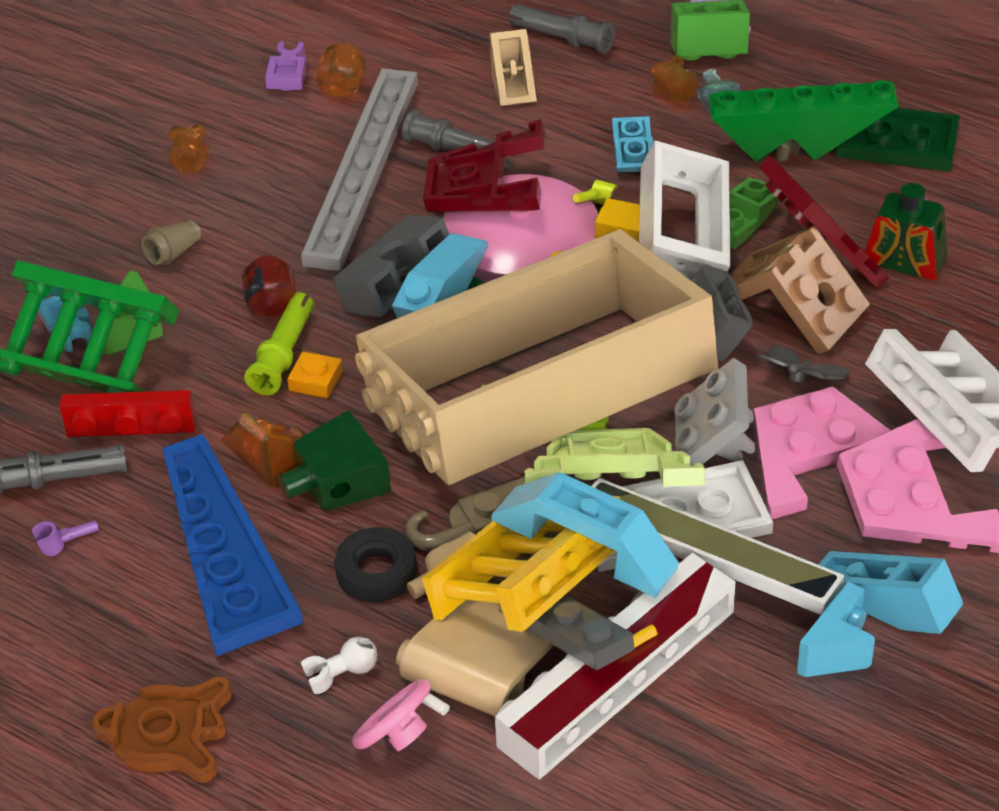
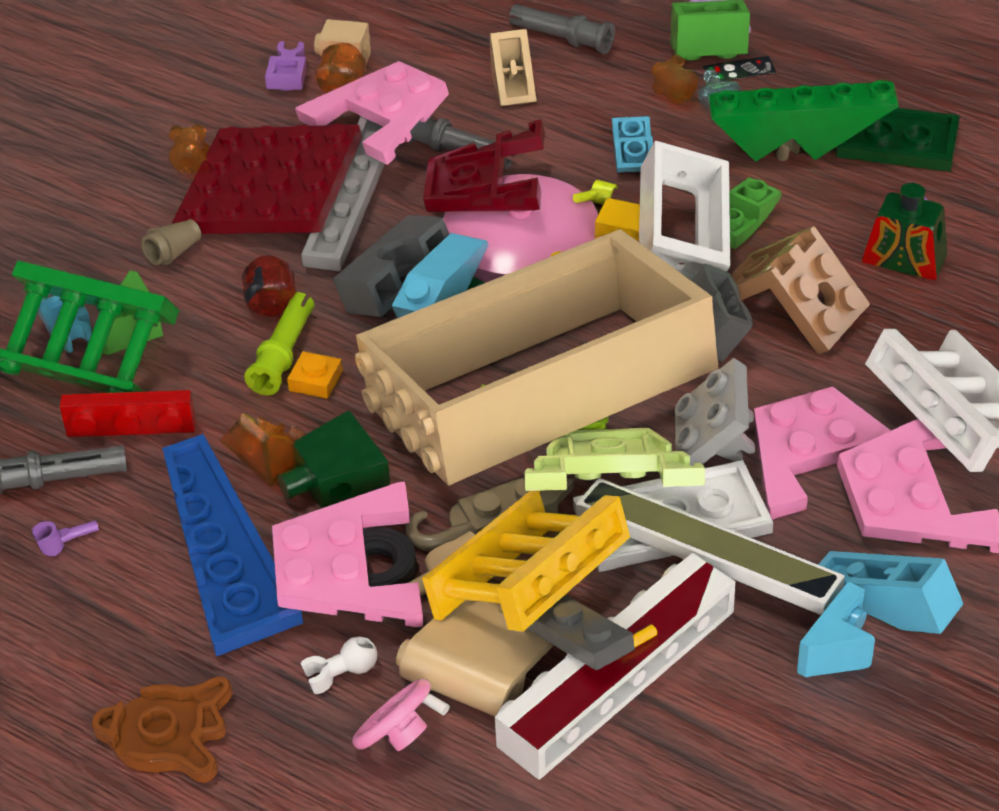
(270, 179): none -> dark red plate
(324, 559): none -> bright pink wing
(344, 32): none -> tan brick
(389, 97): none -> bright pink wing
(641, 552): medium azure slope -> none
(742, 68): none -> black sticker
(798, 370): dark grey piece -> none
(805, 208): dark red wing -> none

